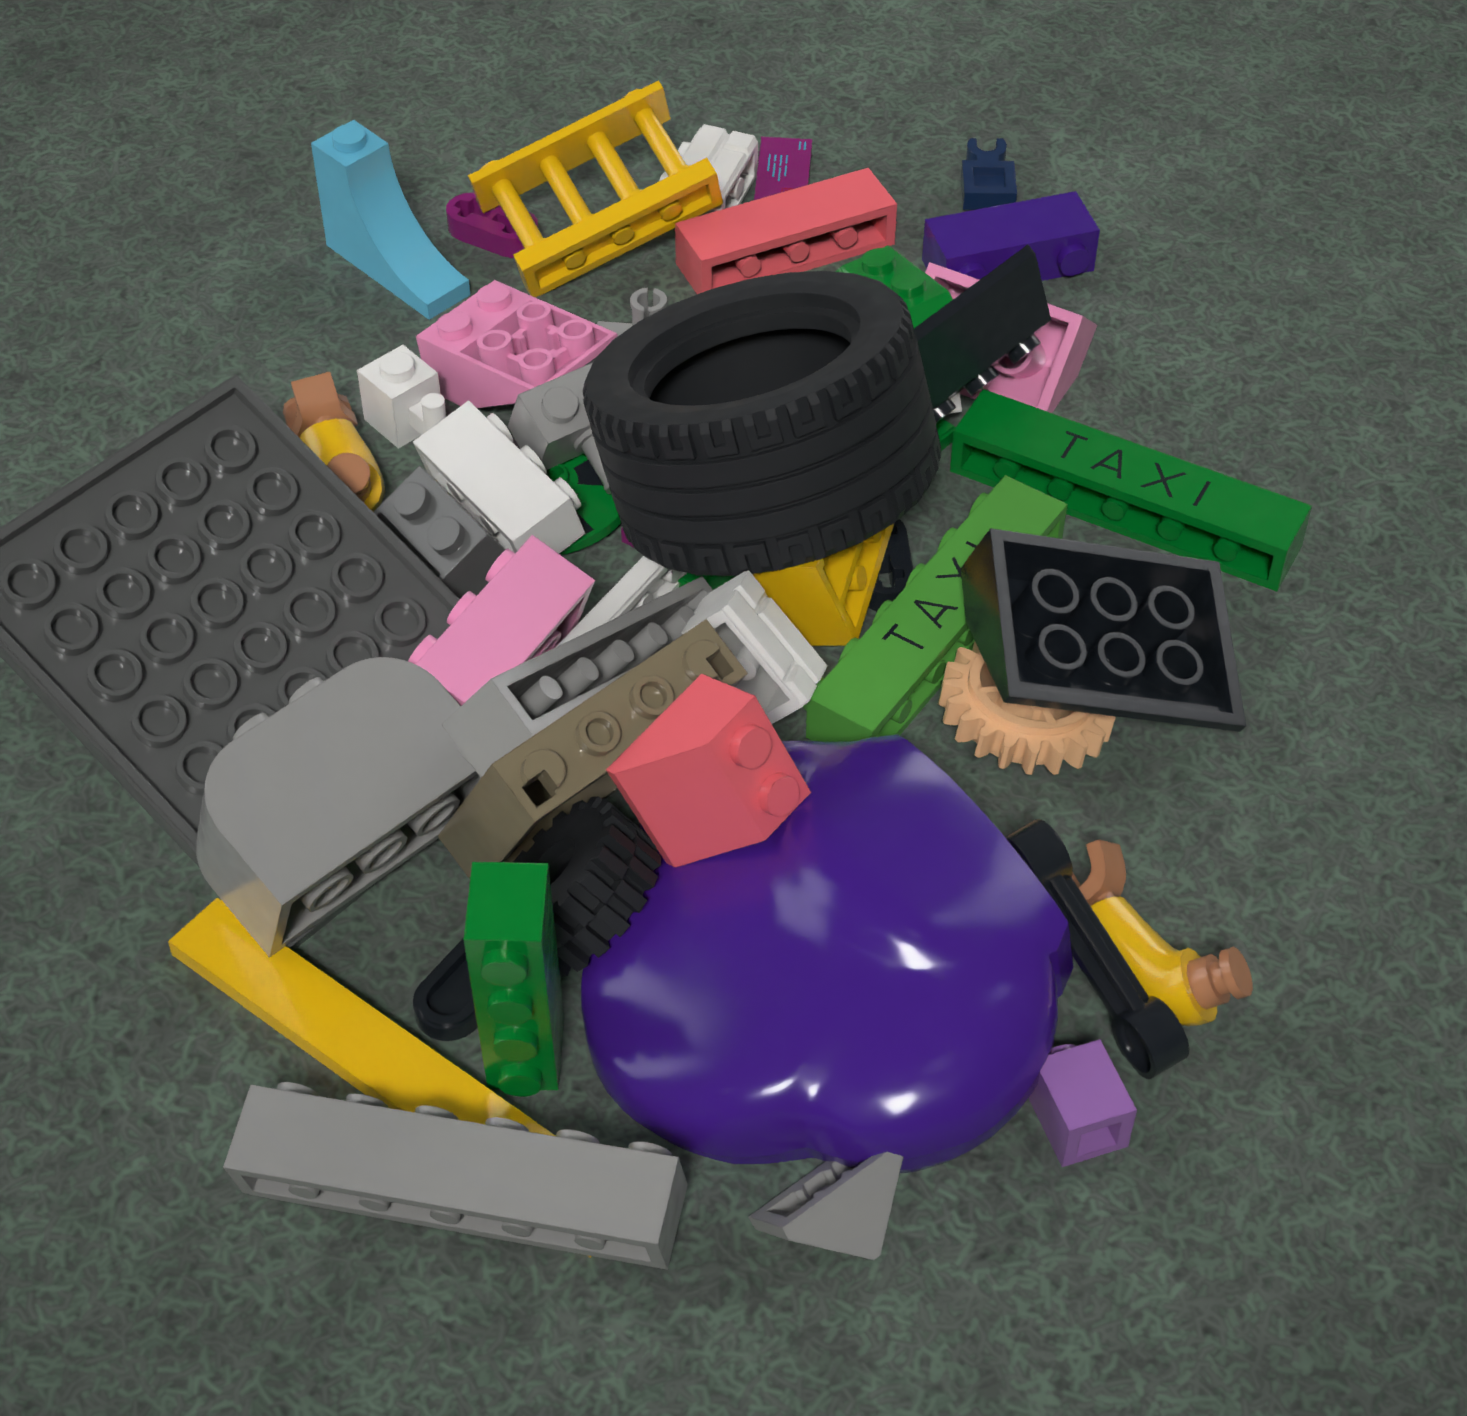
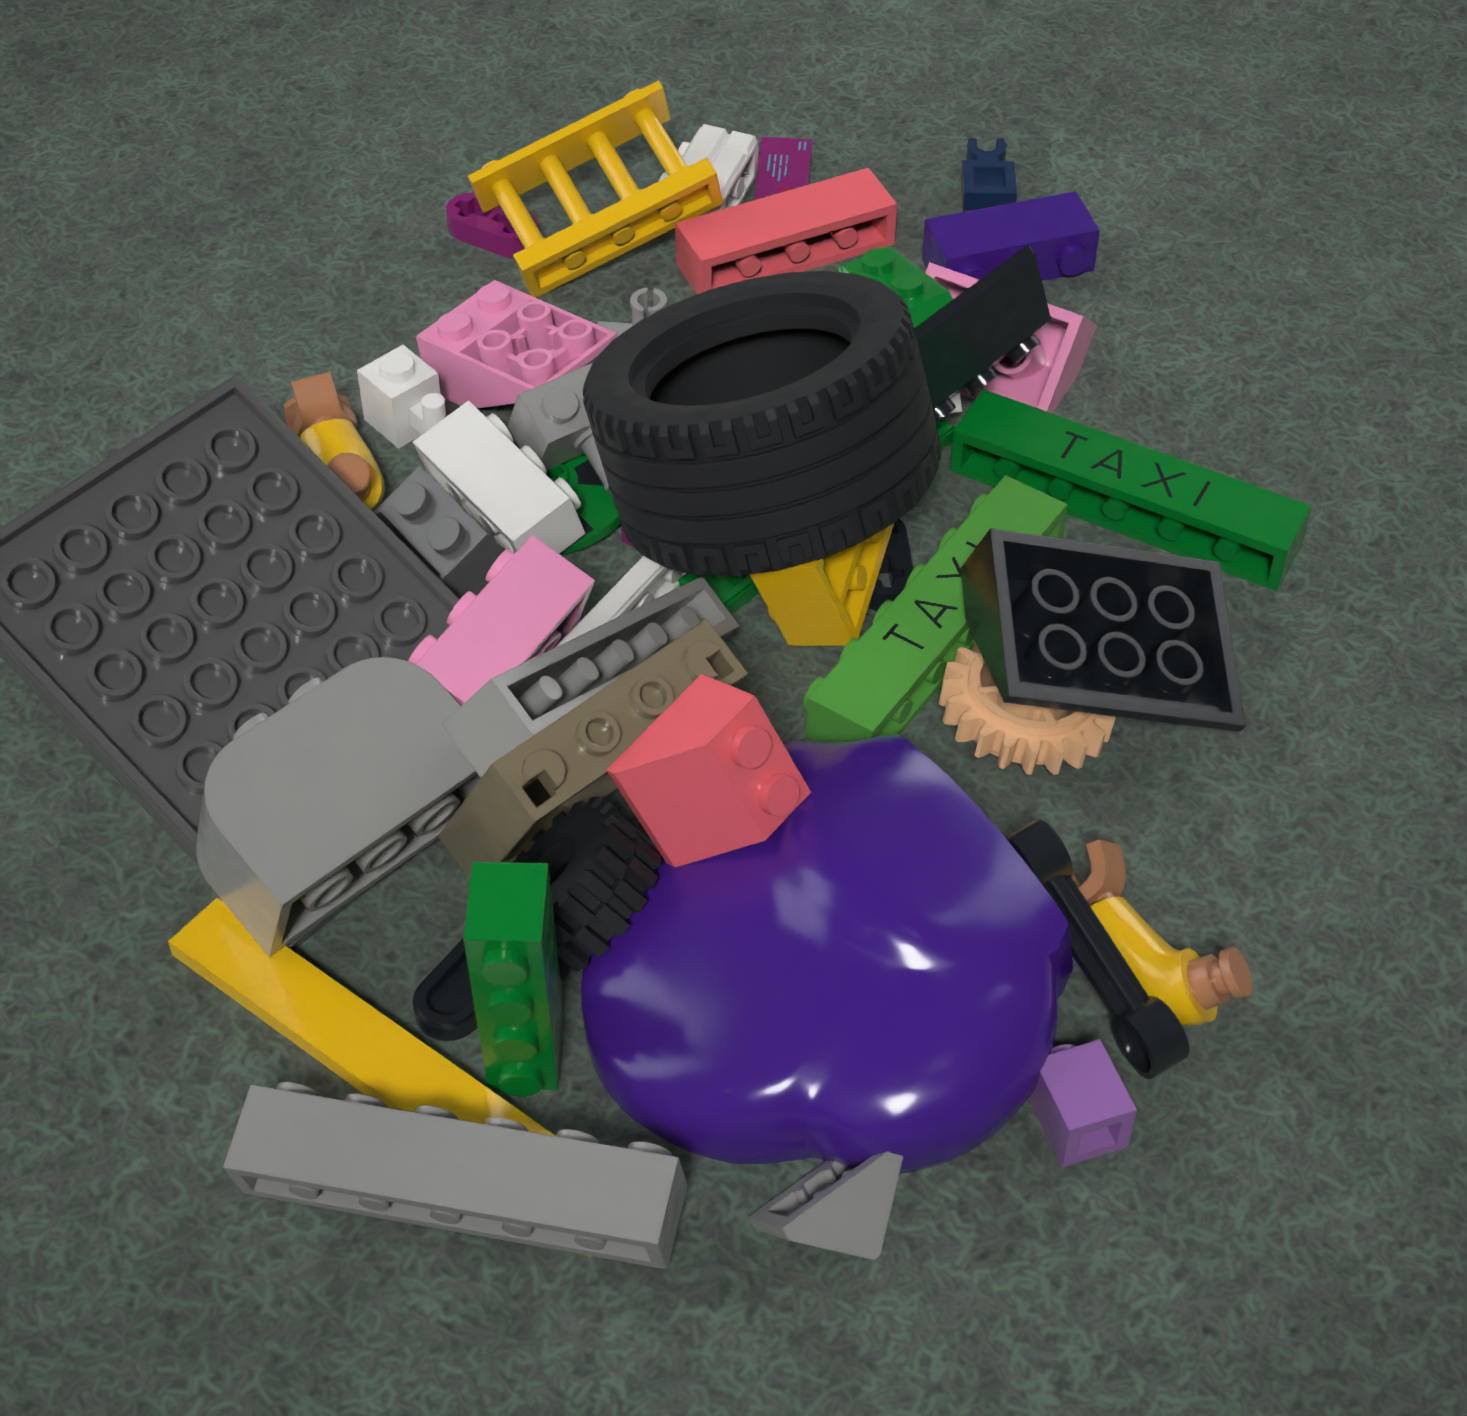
(373, 224): medium azure arch -> none
(765, 642): white brick -> none

